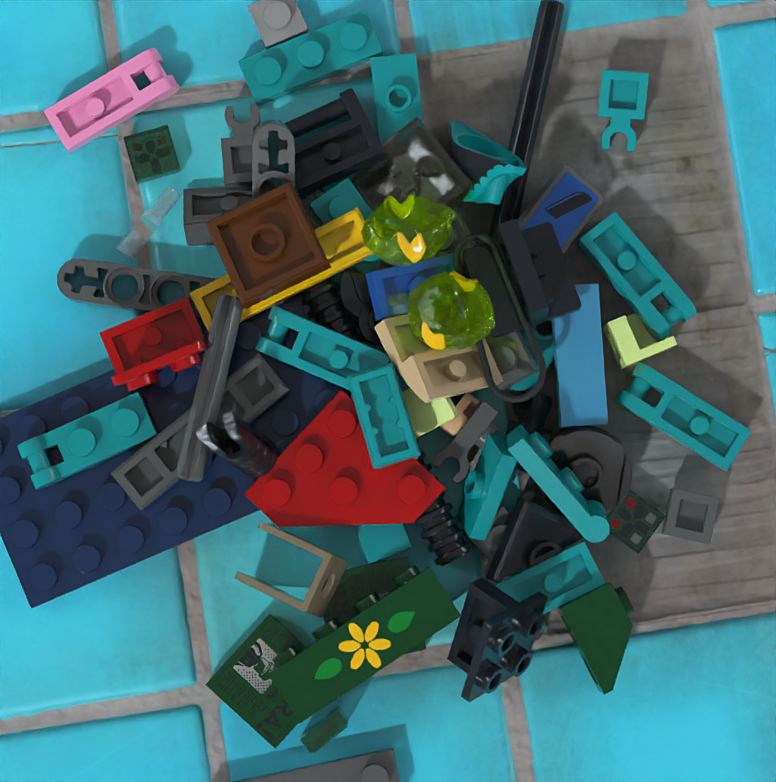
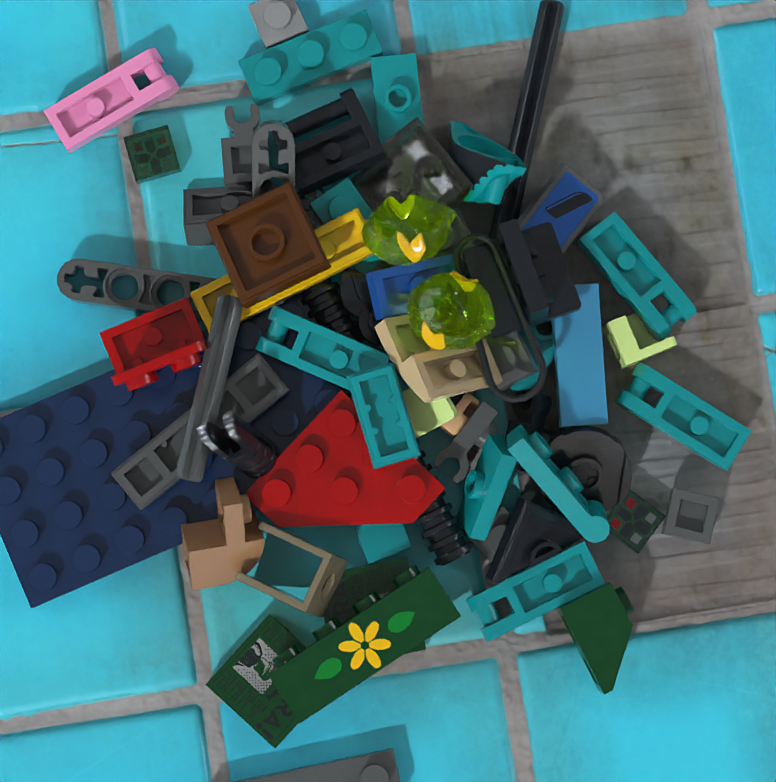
(89, 440): teal plate -> none
(147, 224): clear piece -> none
(224, 545): none -> medium nougat brick
(325, 730): clear green tile -> none
(494, 637): black bracket -> none
(622, 100): teal plate -> none

